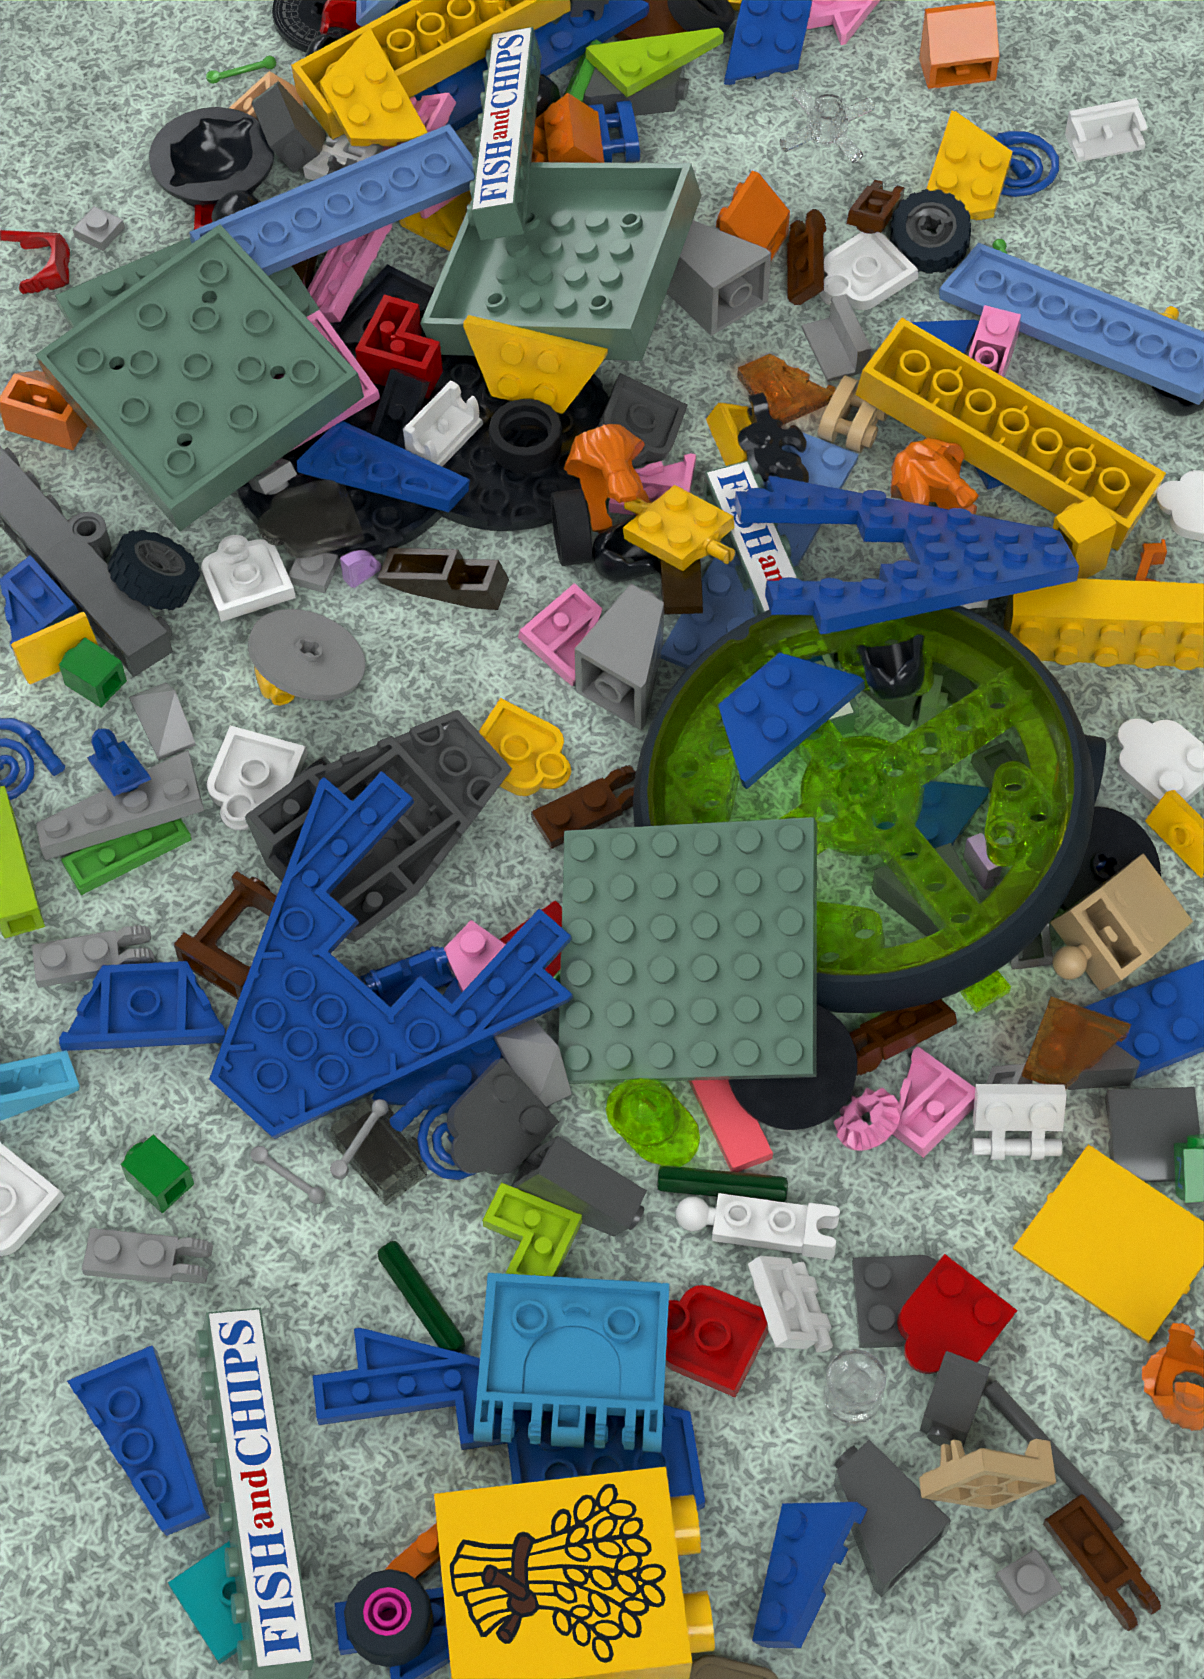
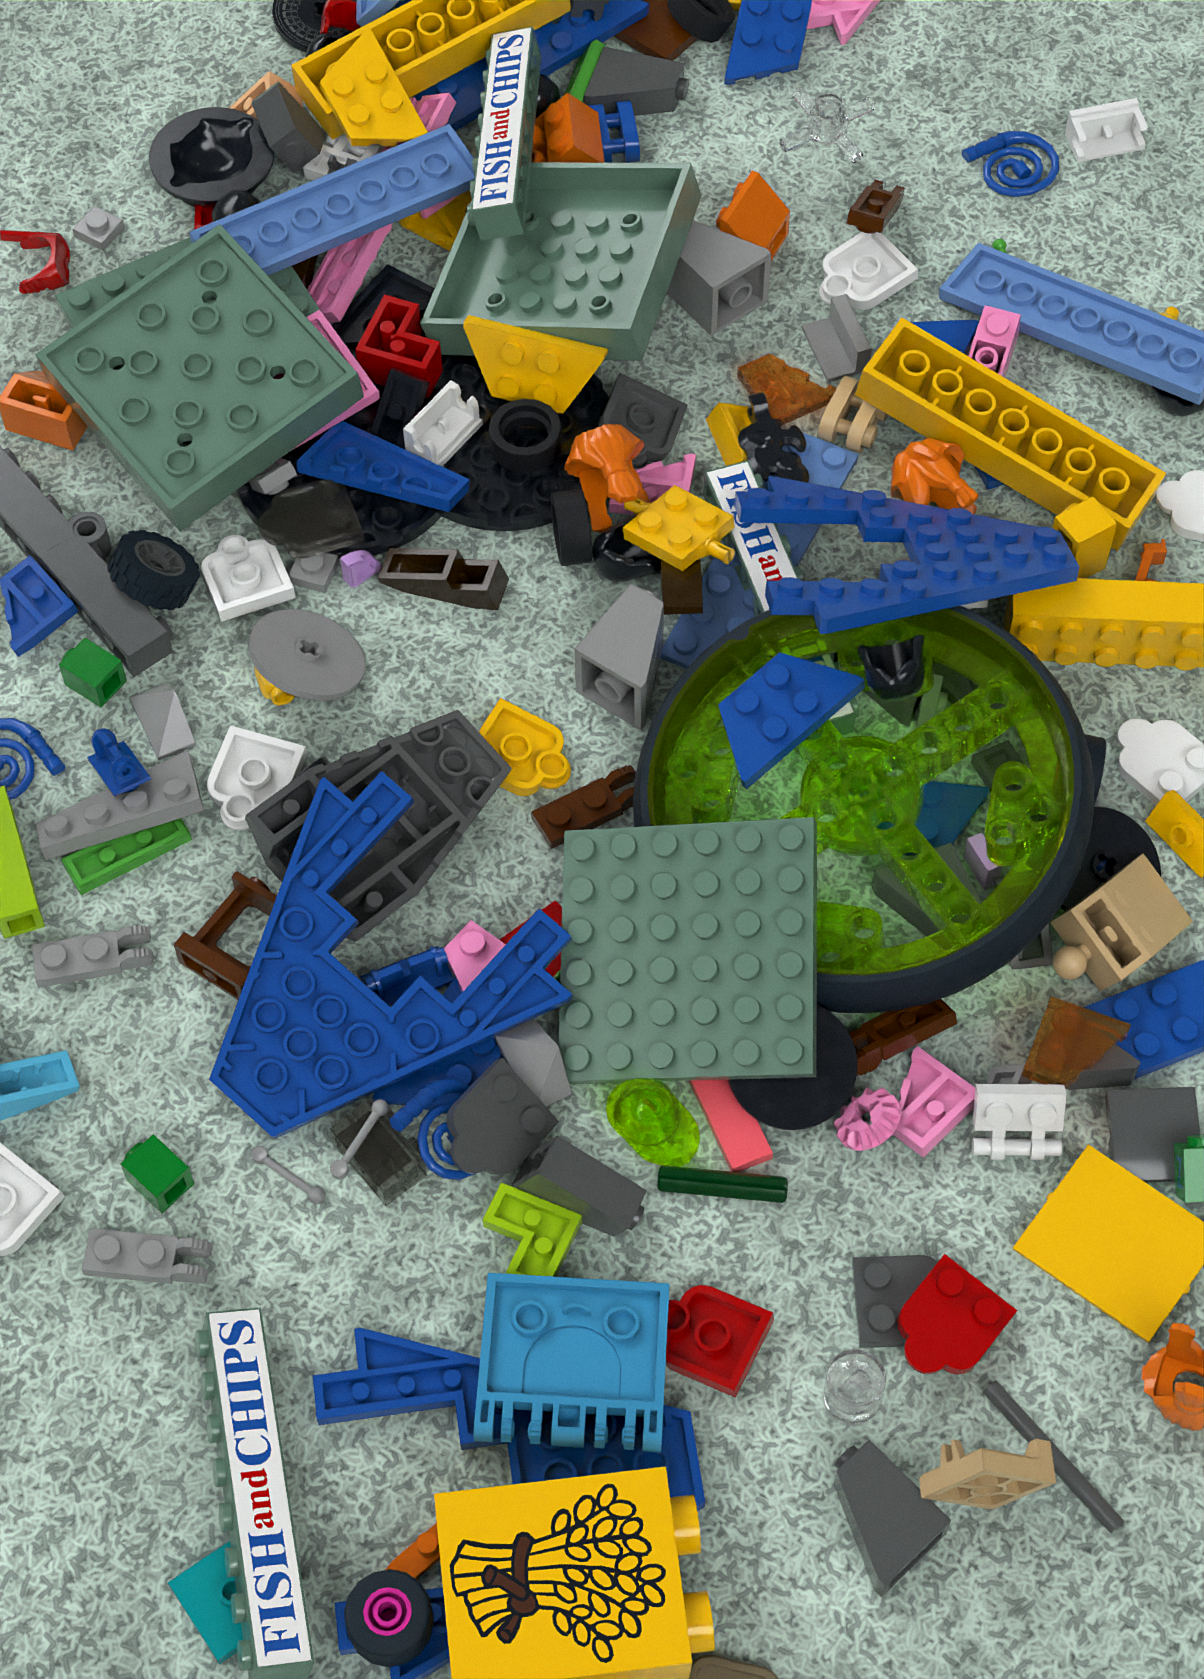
(43, 651): yellow slope -> none
(141, 1426): blue wing -> none
(143, 1009): blue wing -> none
(214, 76): bright green hinge -> none
(420, 1297): dark green axle -> none
(560, 629): bright pink wing -> none
(642, 61): lime wing -> none
(763, 1223): white plate -> none
(790, 1304): white plate -> none
(802, 1555): blue wing -> none
(806, 258): reddish brown hinge -> none
(936, 211): black wheel -> none
(954, 1399): dark grey slope -> none
(959, 44): slope -> none
(971, 167): yellow wing -> none
(986, 991): clear neon green tile -> none
(1029, 1583): light grey plate -> none
(1100, 1559): reddish brown hinge -> none

